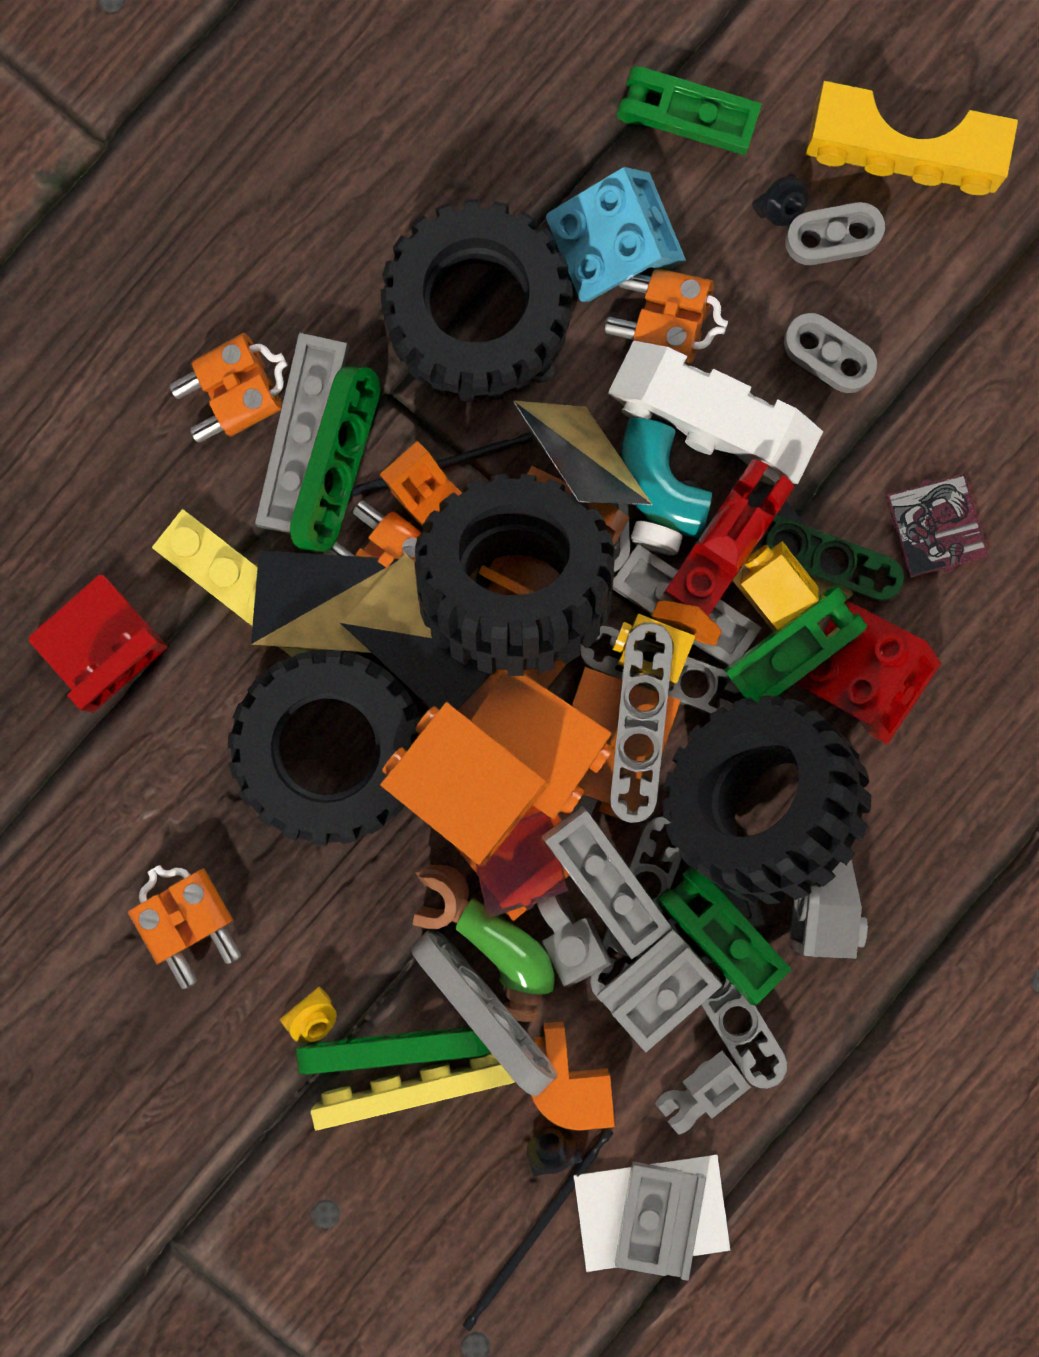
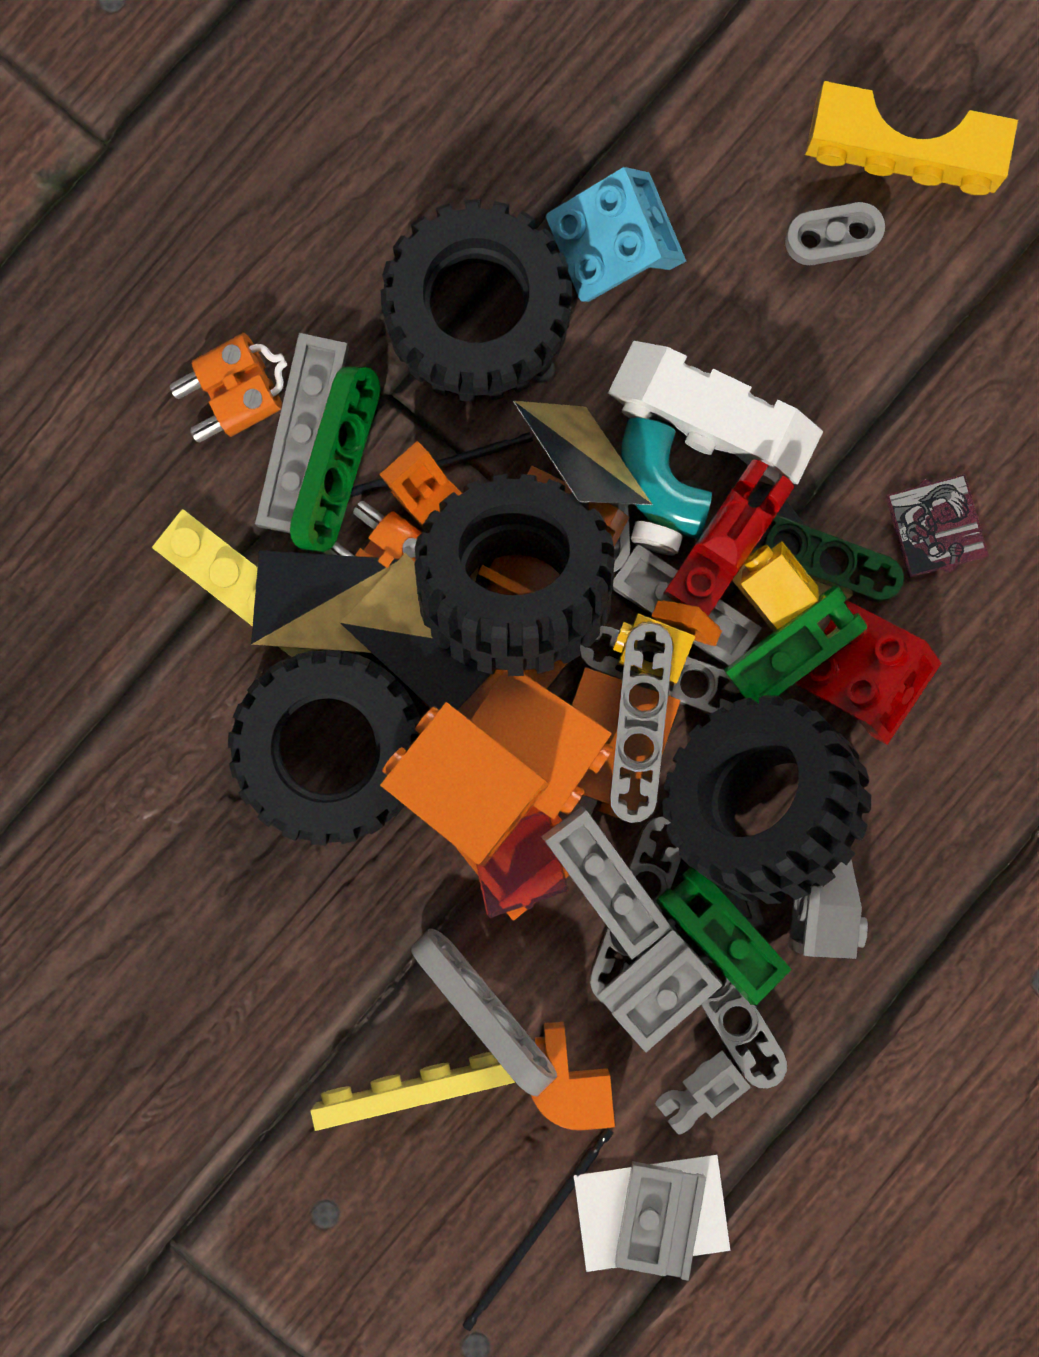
(97, 644): red bracket -> none
(182, 918): orange piece -> none
(311, 1017): yellow plate -> none
(389, 1050): green beam -> none
(517, 956): piece -> none
(552, 1151): black plate -> none
(575, 946): light grey plate -> none
(672, 312): orange piece -> none
(689, 110): green plate -> none
(782, 201): black plate -> none
(831, 350): light grey plate -> none

